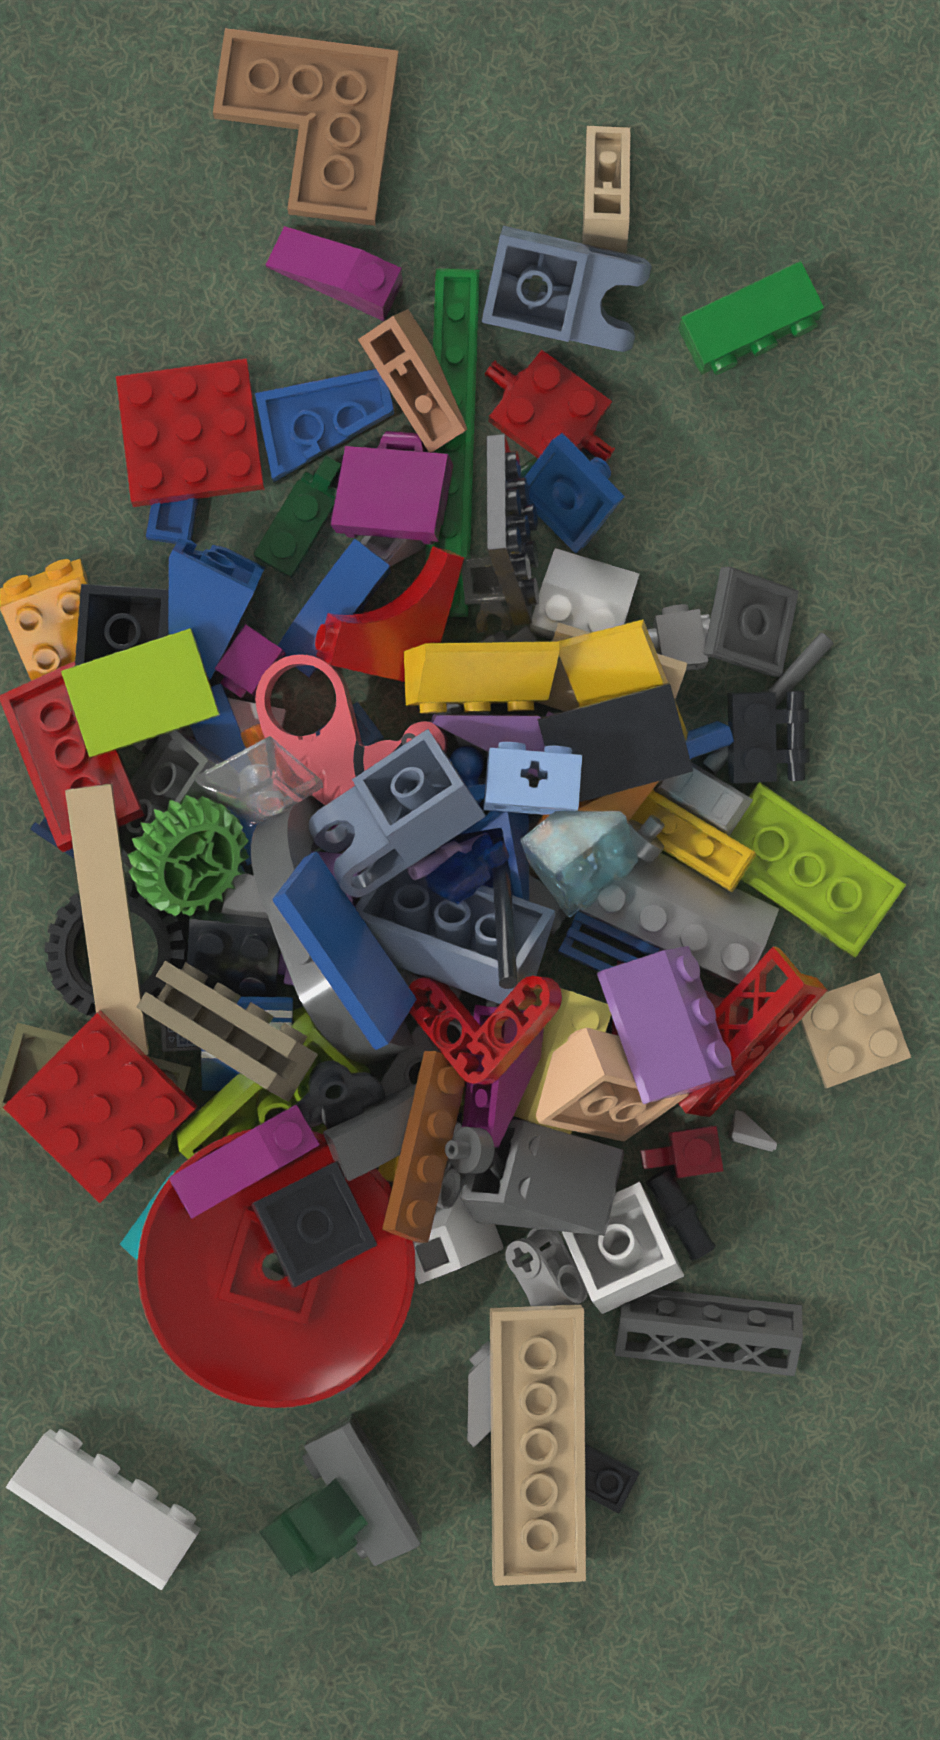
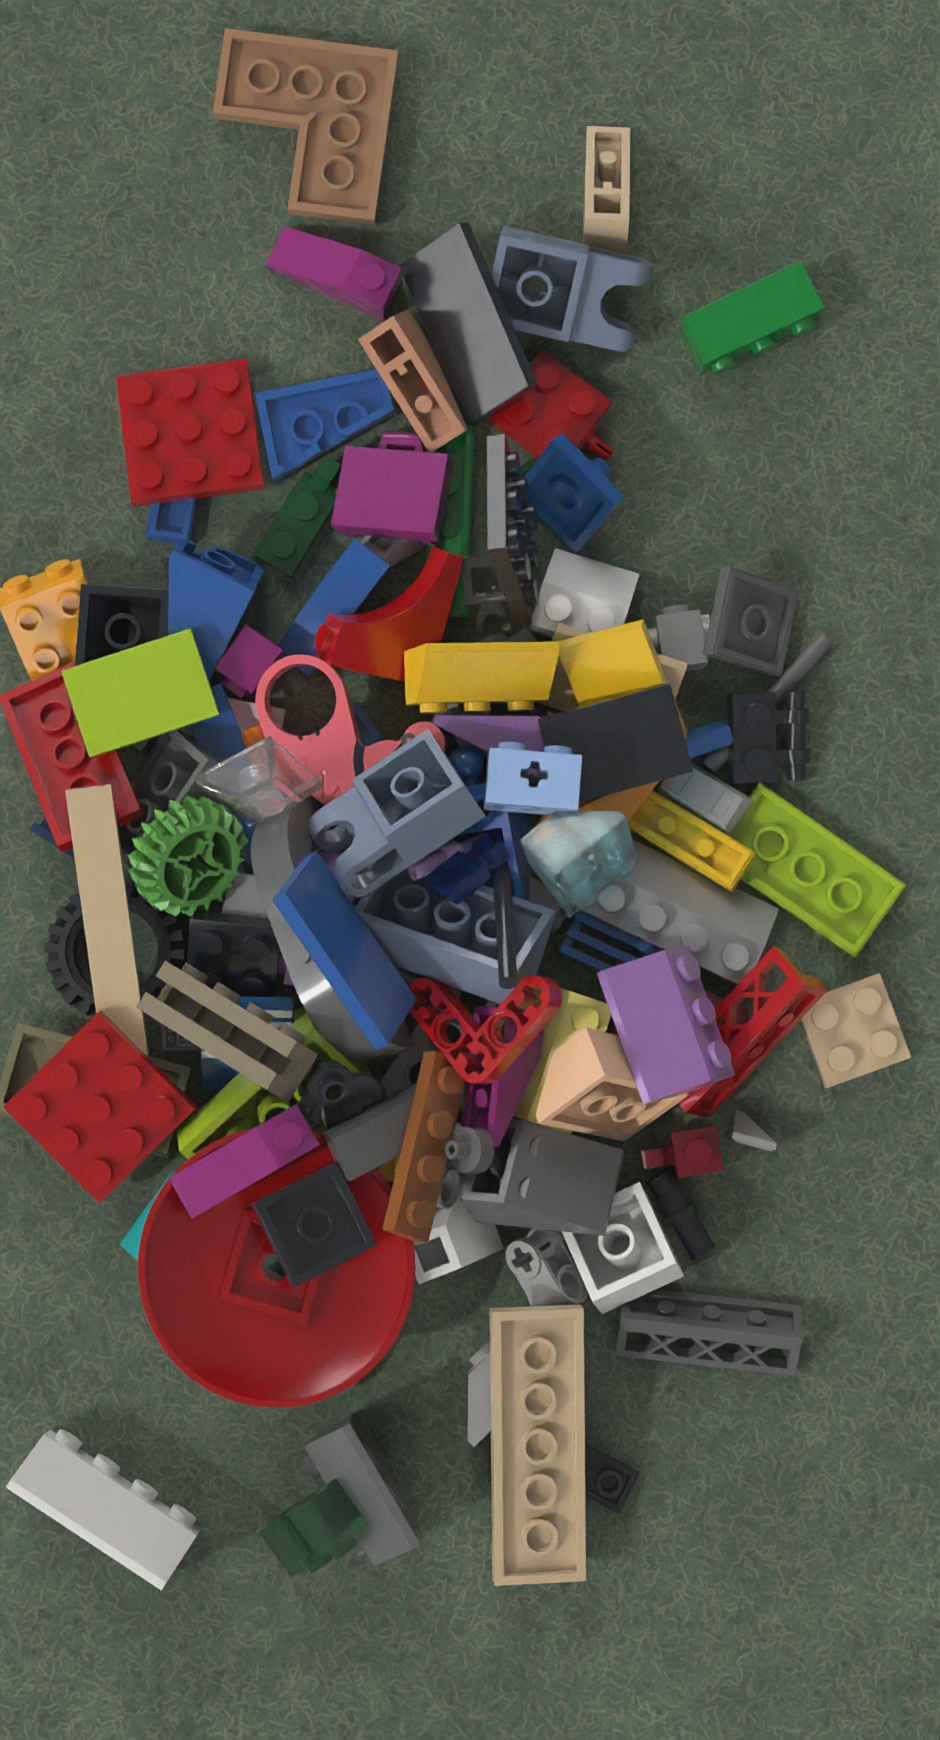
(467, 324): none -> tile
(645, 838): dark grey tile -> none

